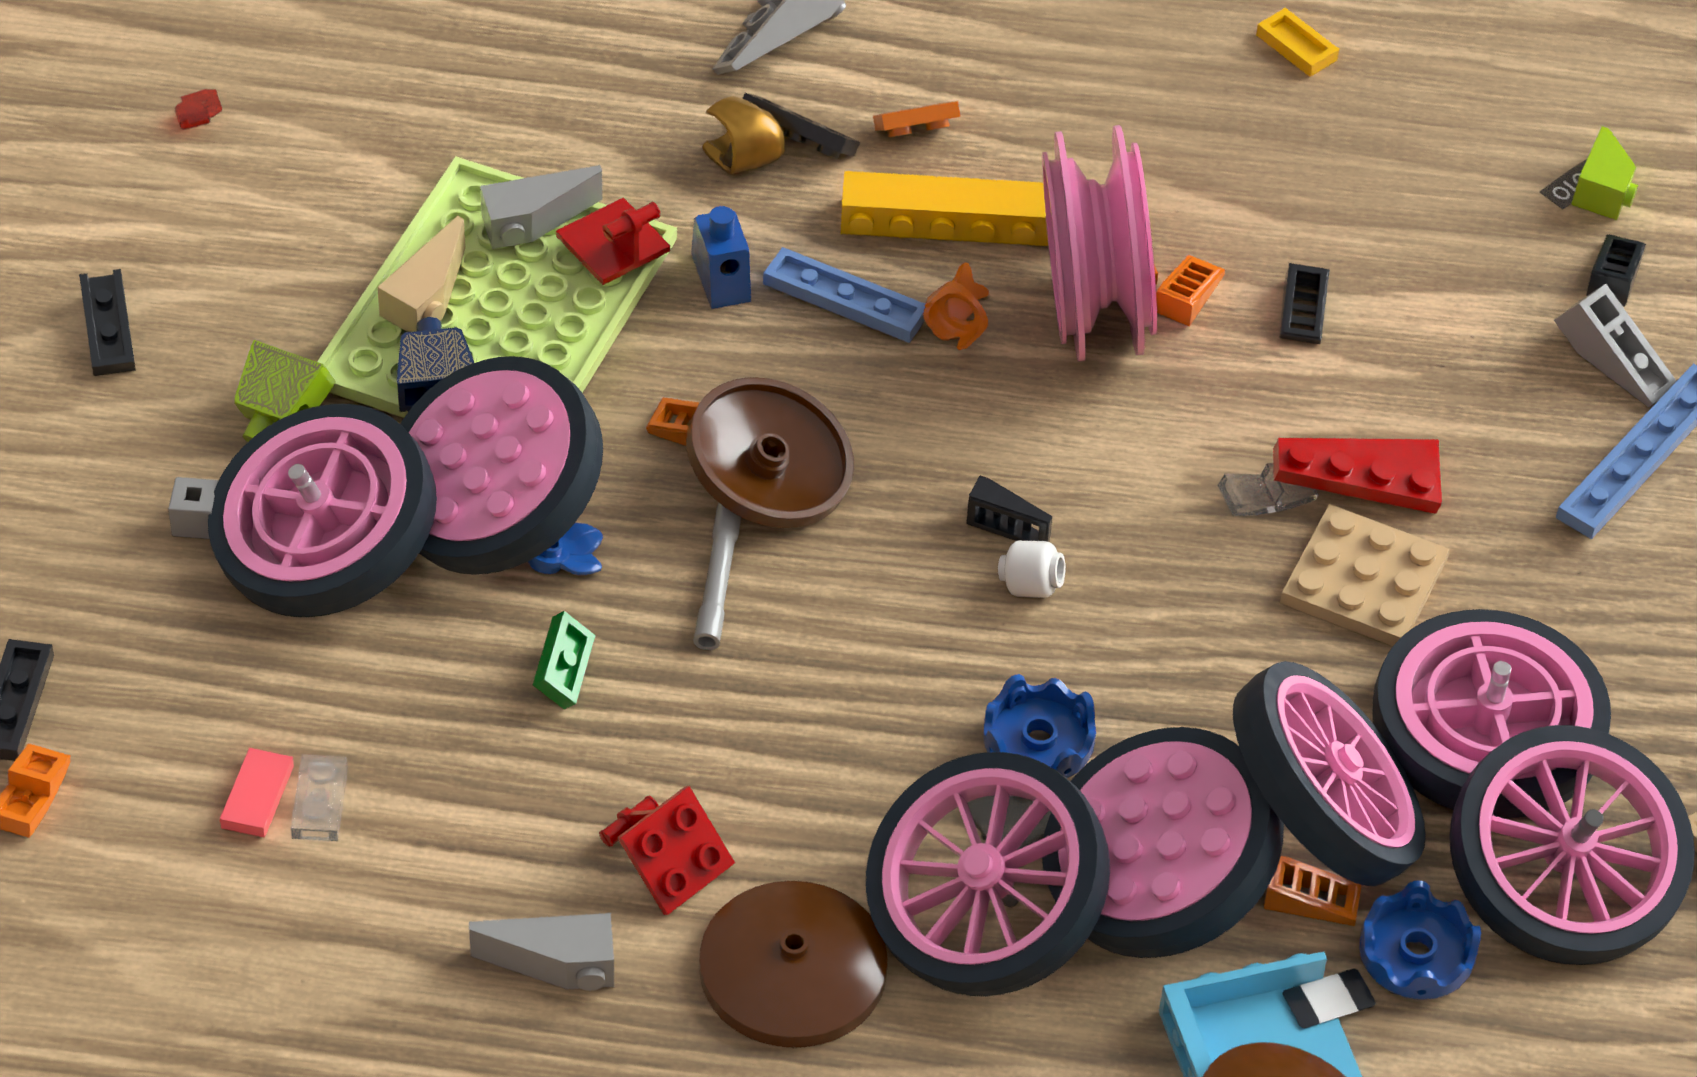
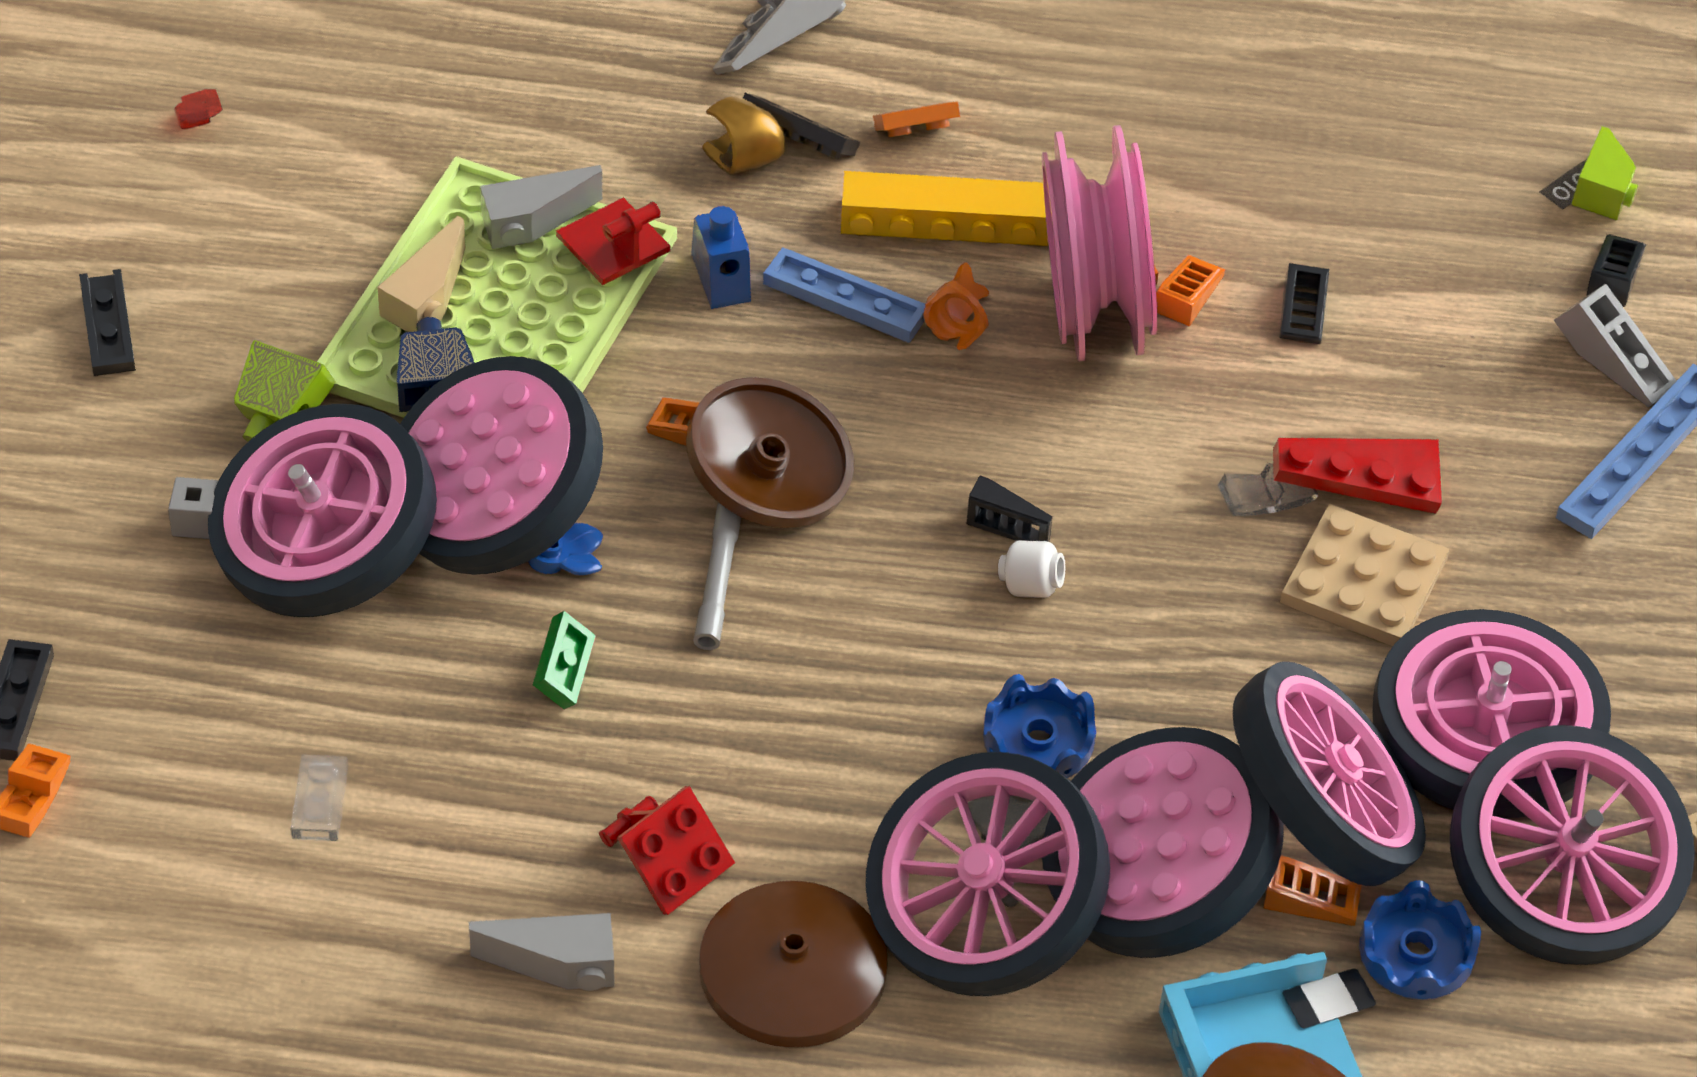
(256, 792): coral tile -> none
(1297, 42): yellow tile -> none

